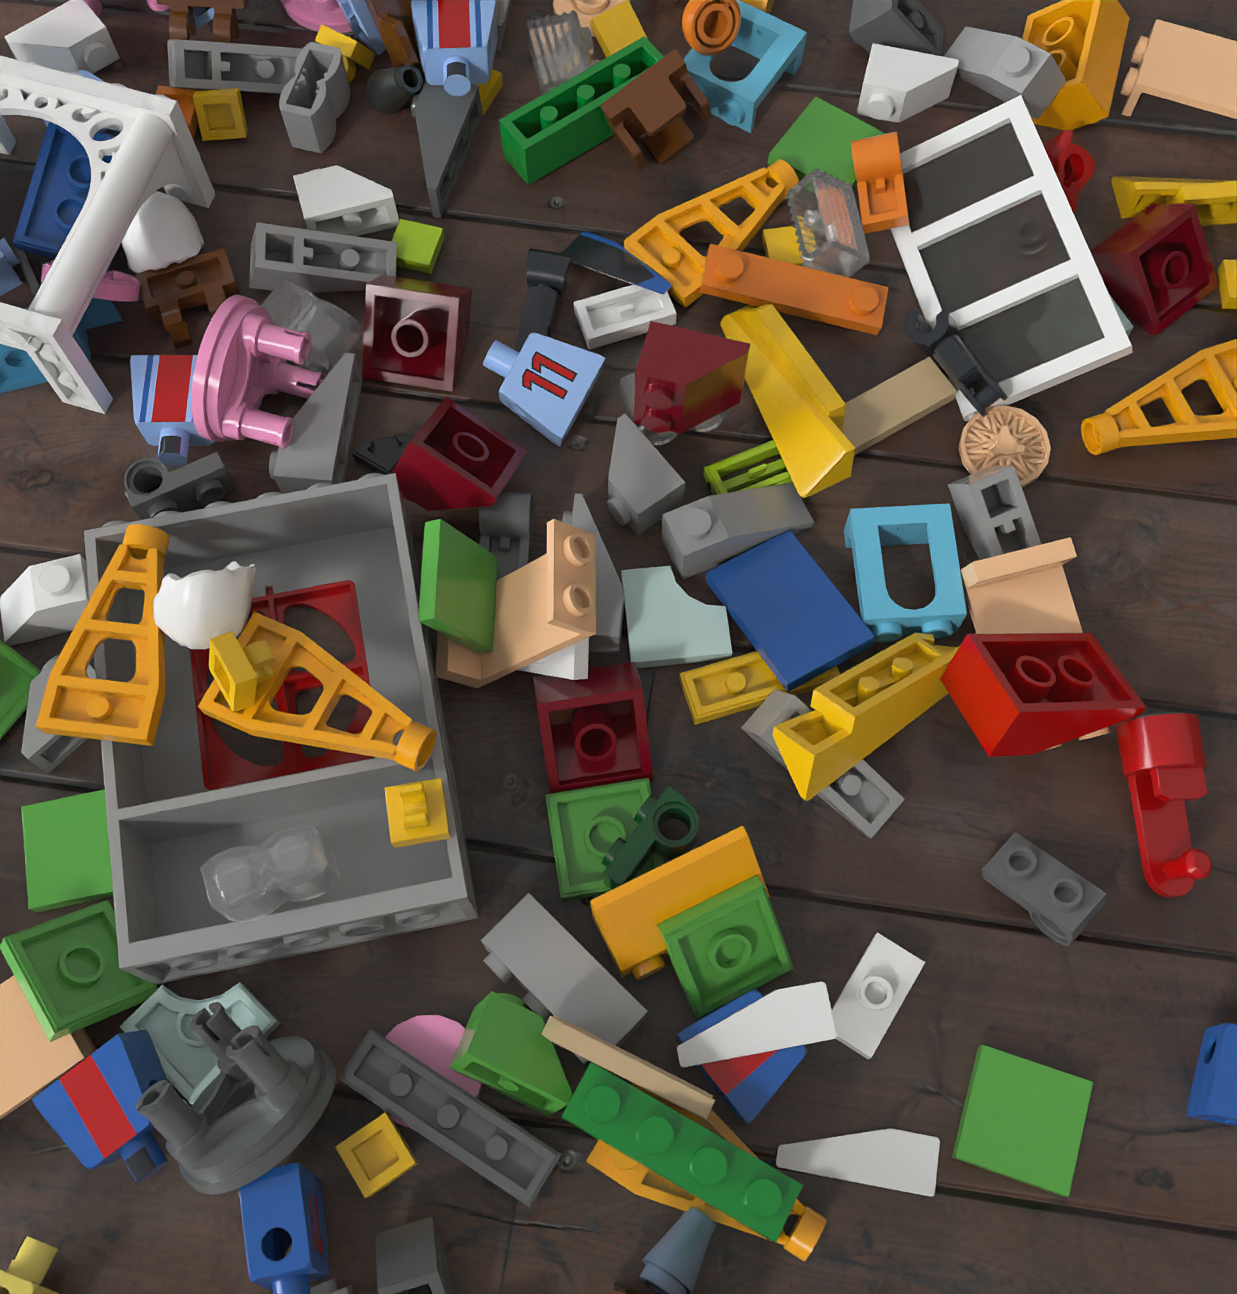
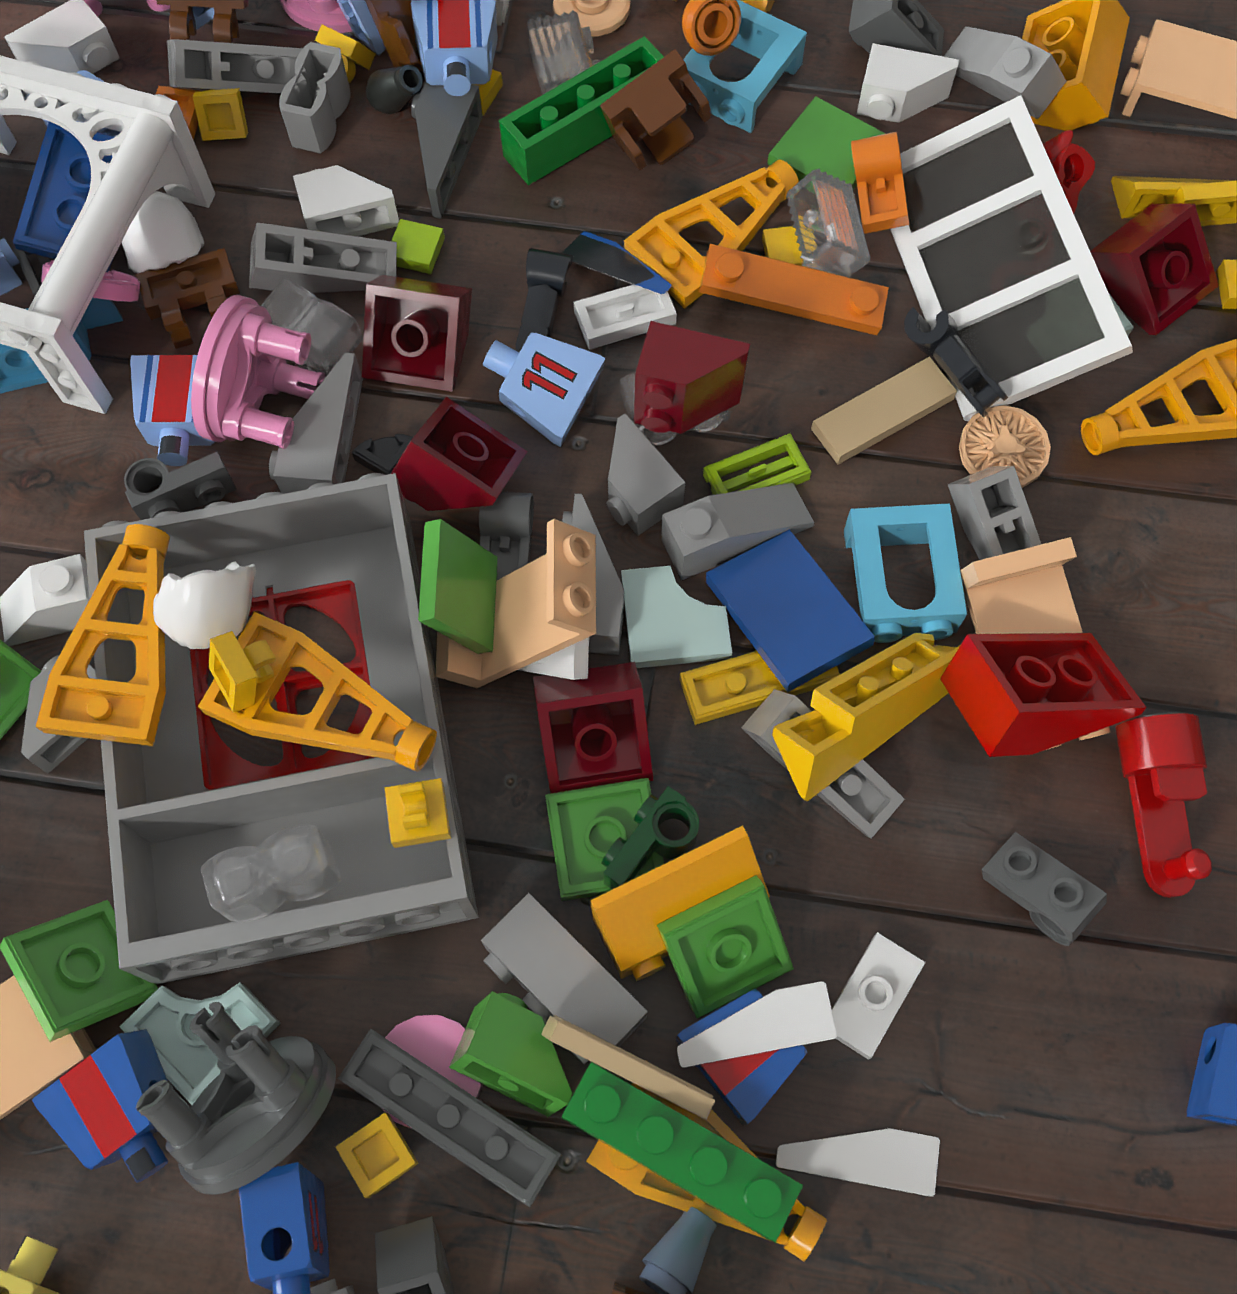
(67, 851): bright green tile -> none
(617, 28): yellow tile -> none
(794, 399): yellow wedge -> none
(1023, 1120): bright green tile -> none

